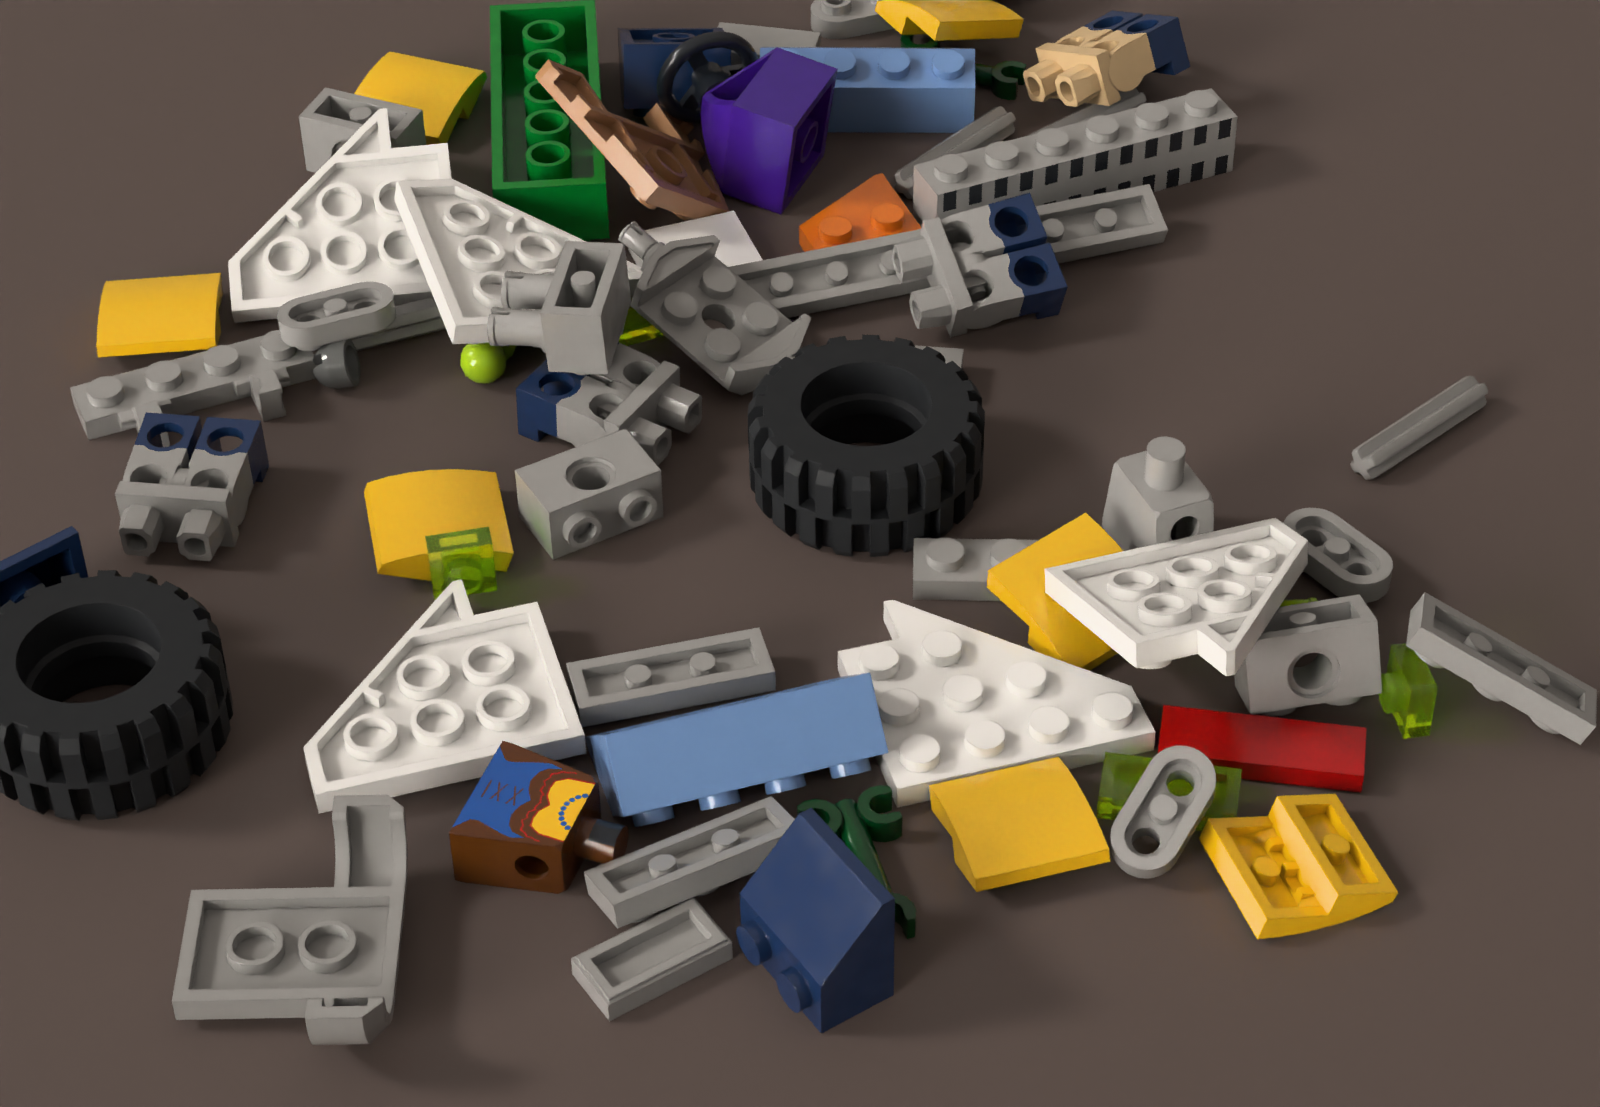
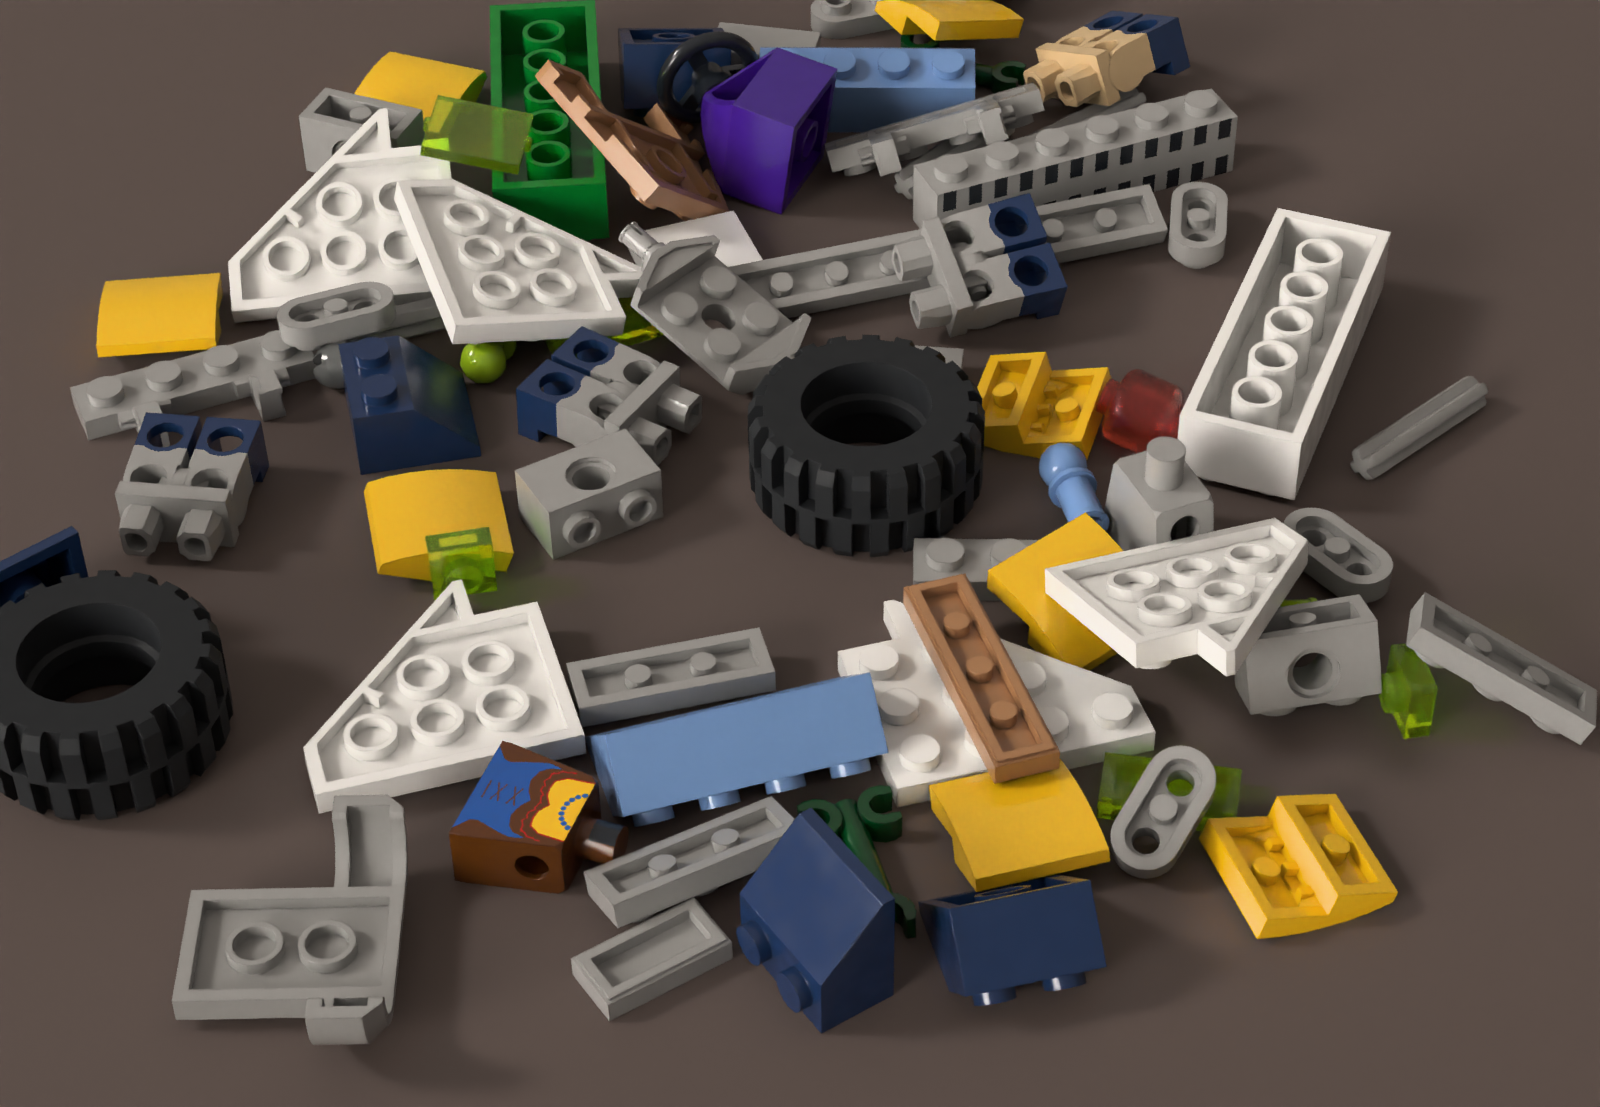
(405, 406): none -> dark blue slope
(477, 134): none -> clear neon green piece
(575, 308): light grey brick -> none
(860, 215): orange wing -> none
(957, 123): none -> light grey hinge
(981, 679): none -> medium nougat tile
(1015, 937): none -> dark blue slope
(1038, 406): none -> yellow slope
(1071, 483): none -> medium blue pin
(1139, 410): none -> clear red head
(1198, 224): none -> light grey plate
(1271, 746): red tile -> none
(1283, 353): none -> white brick

